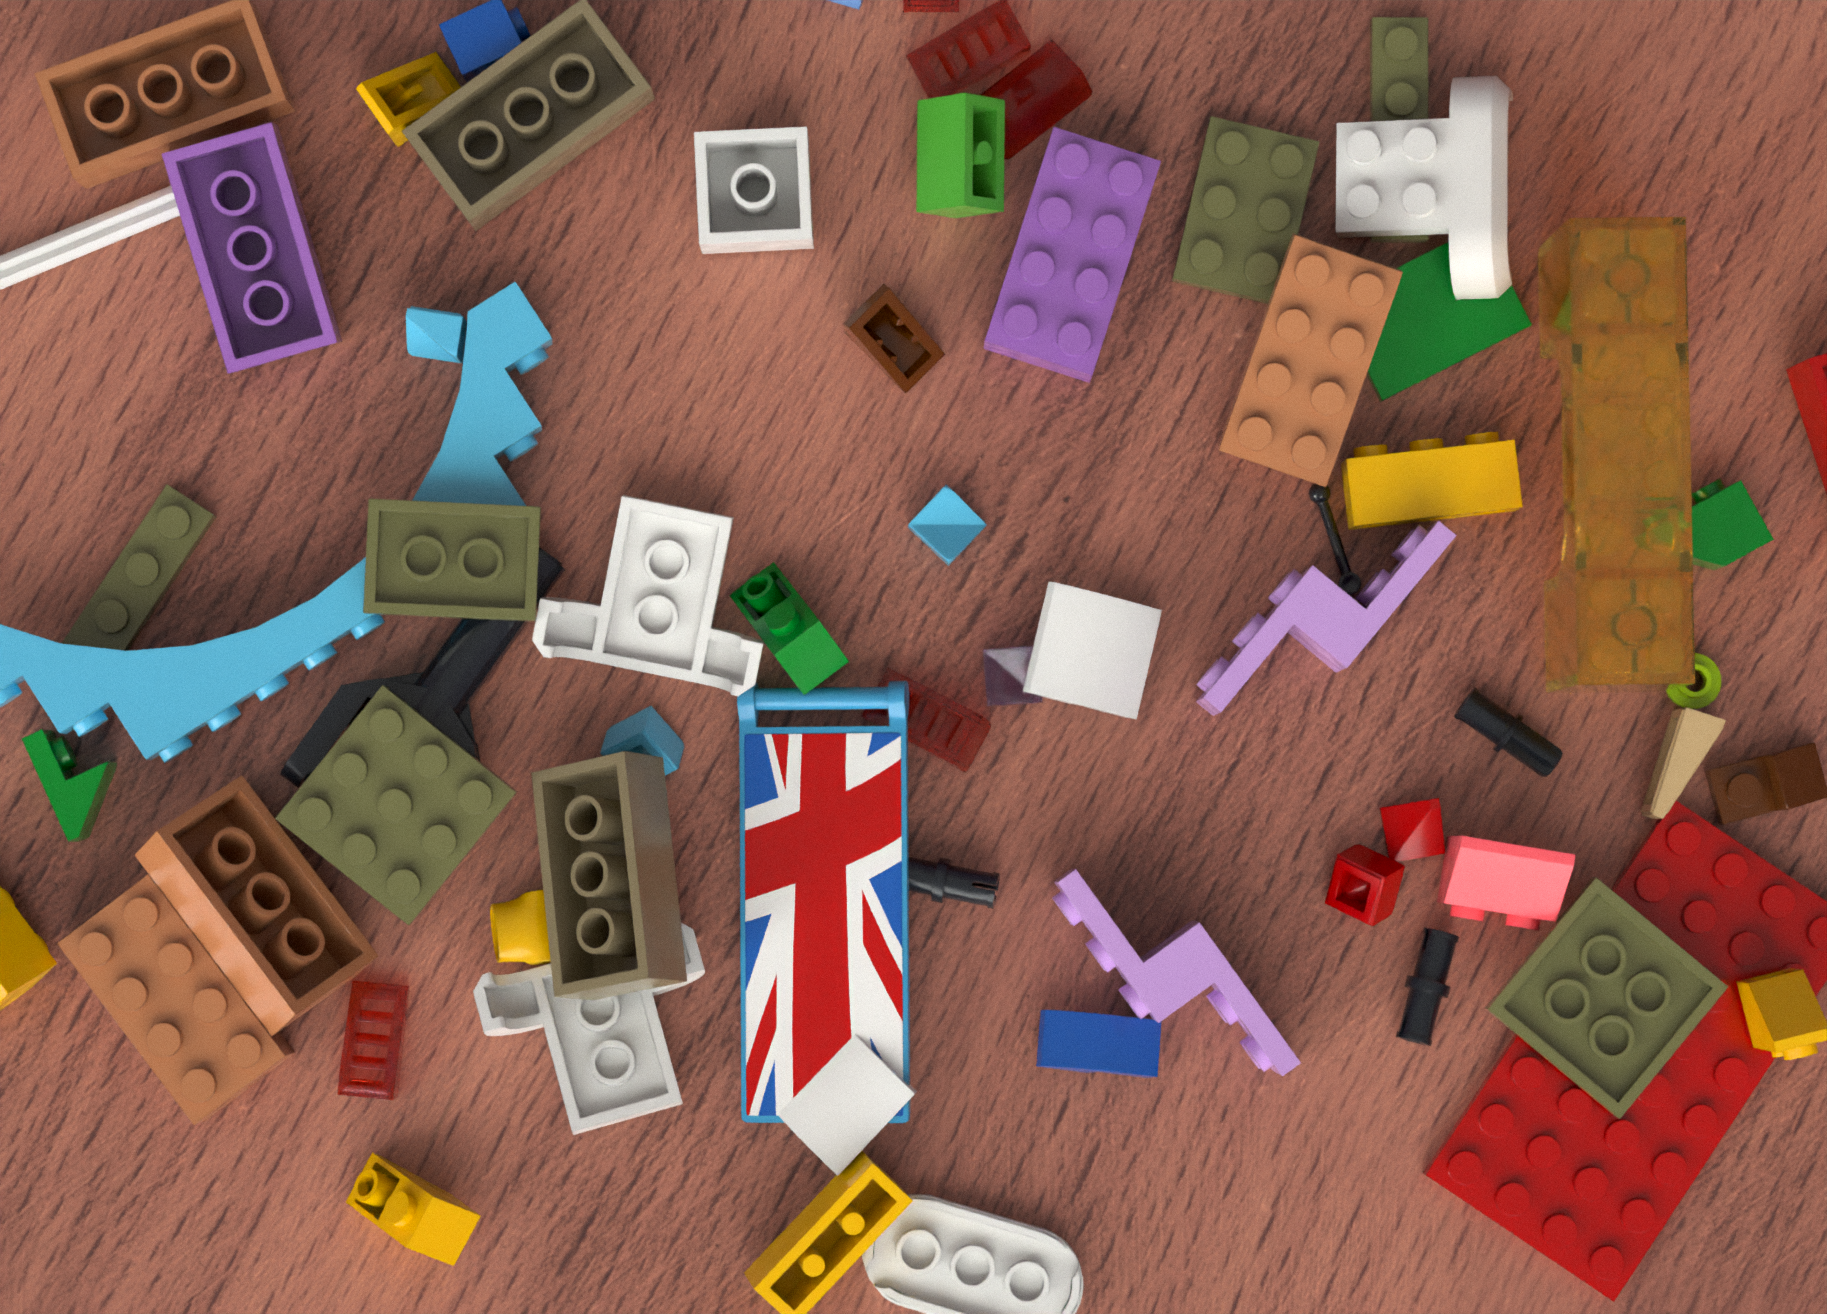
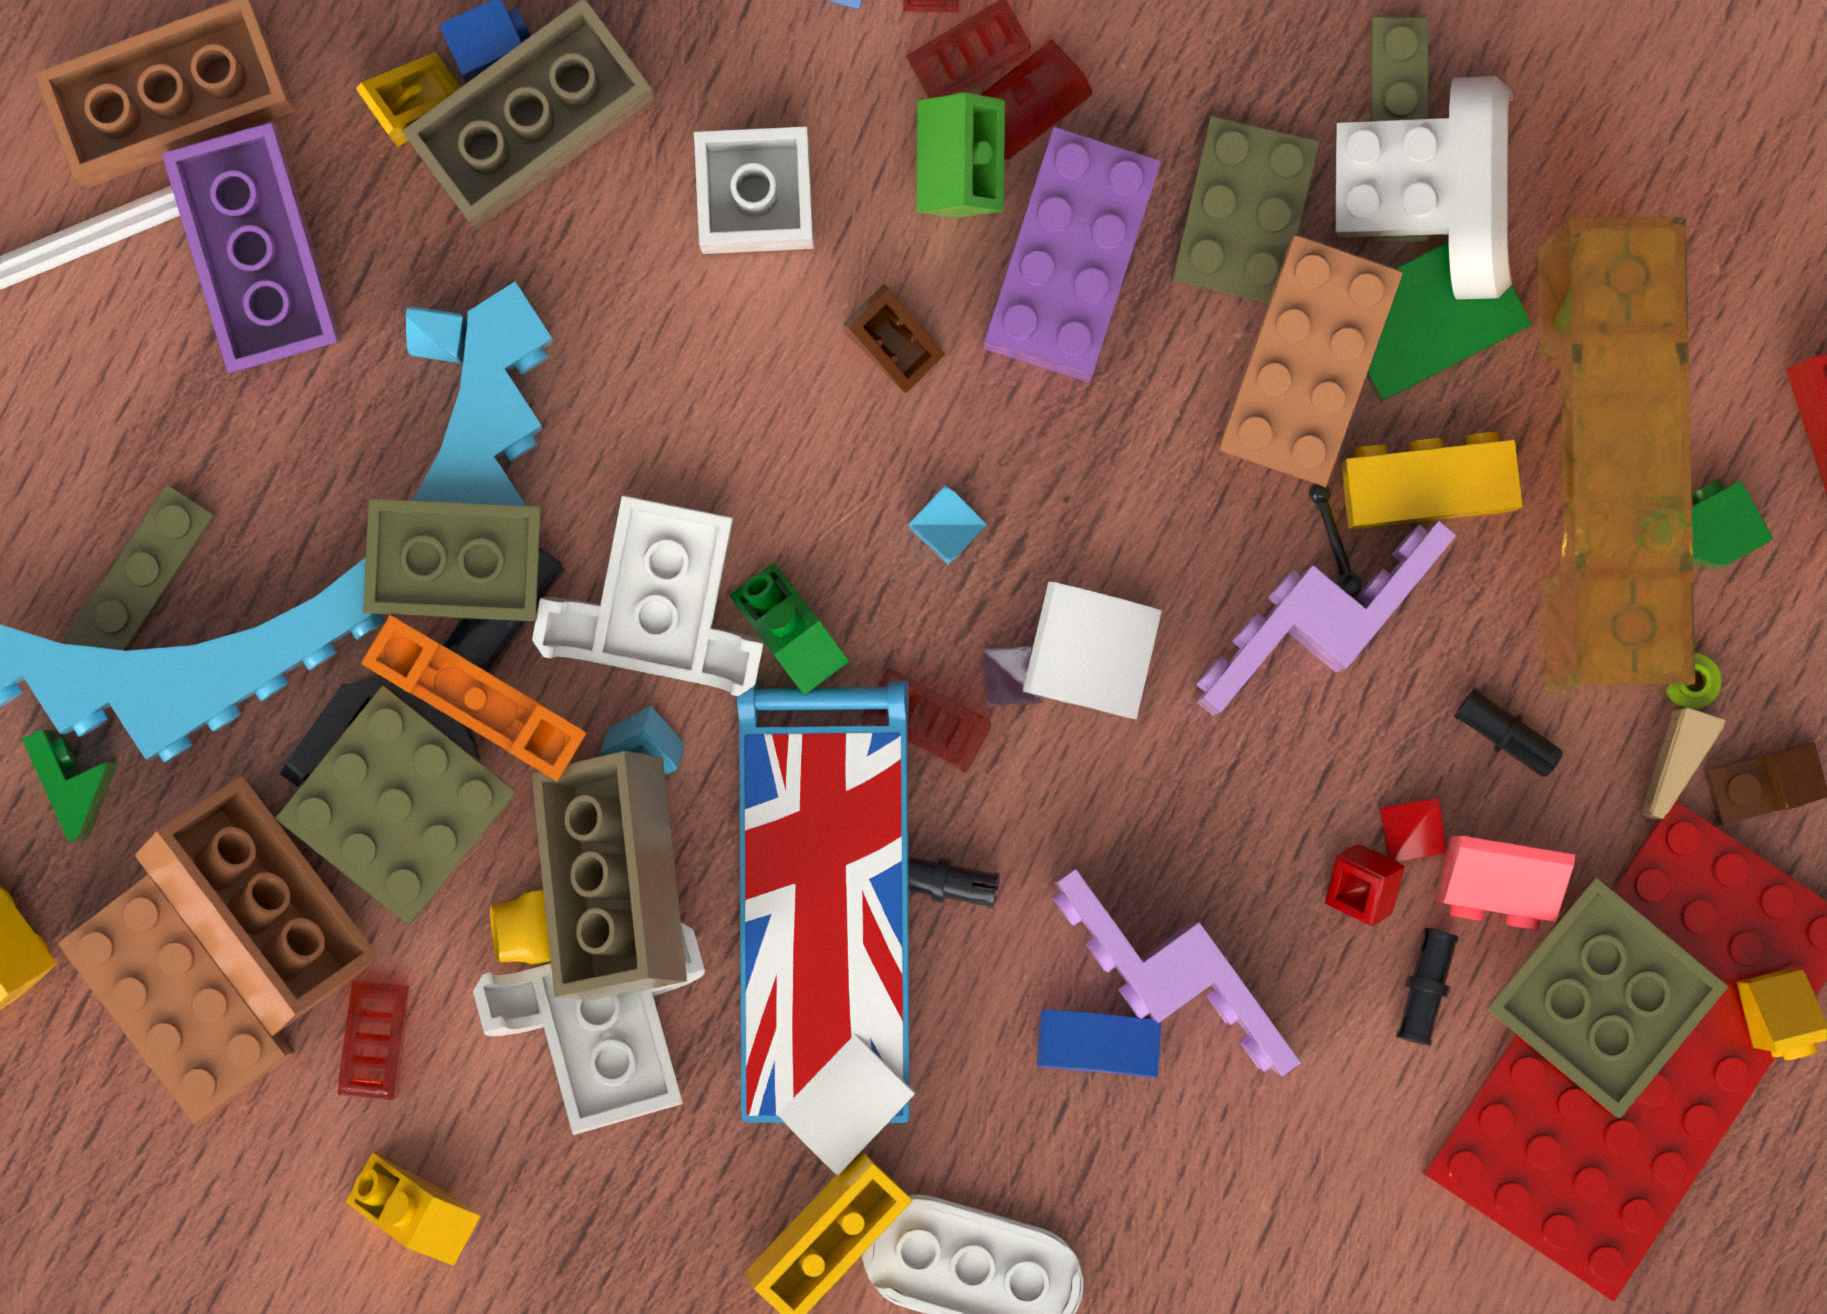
(474, 697): none -> orange slope

